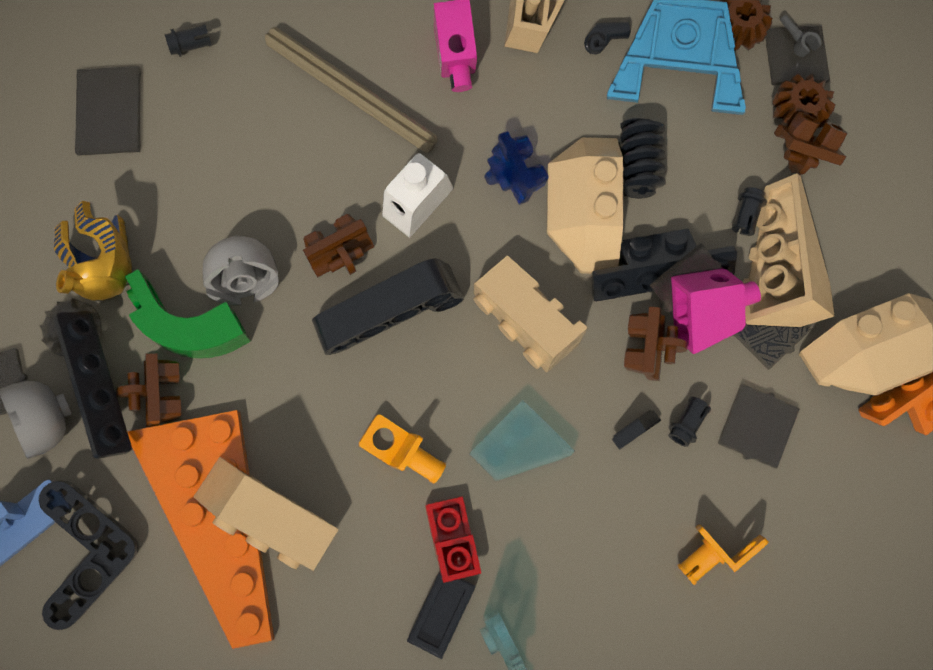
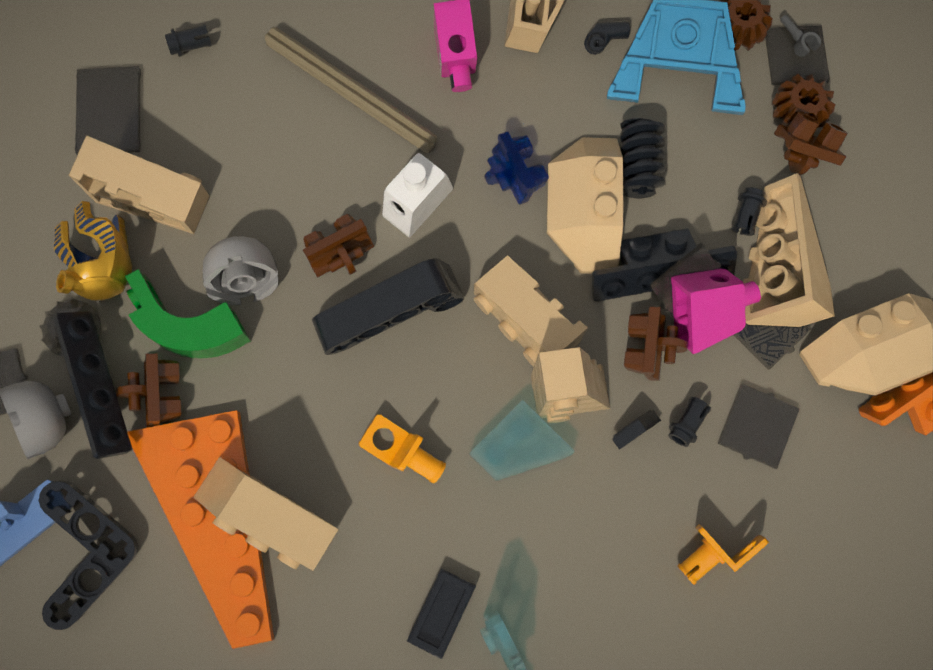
(139, 186): none -> tan wedge
(452, 539): red slope -> none
(568, 384): none -> tan wedge

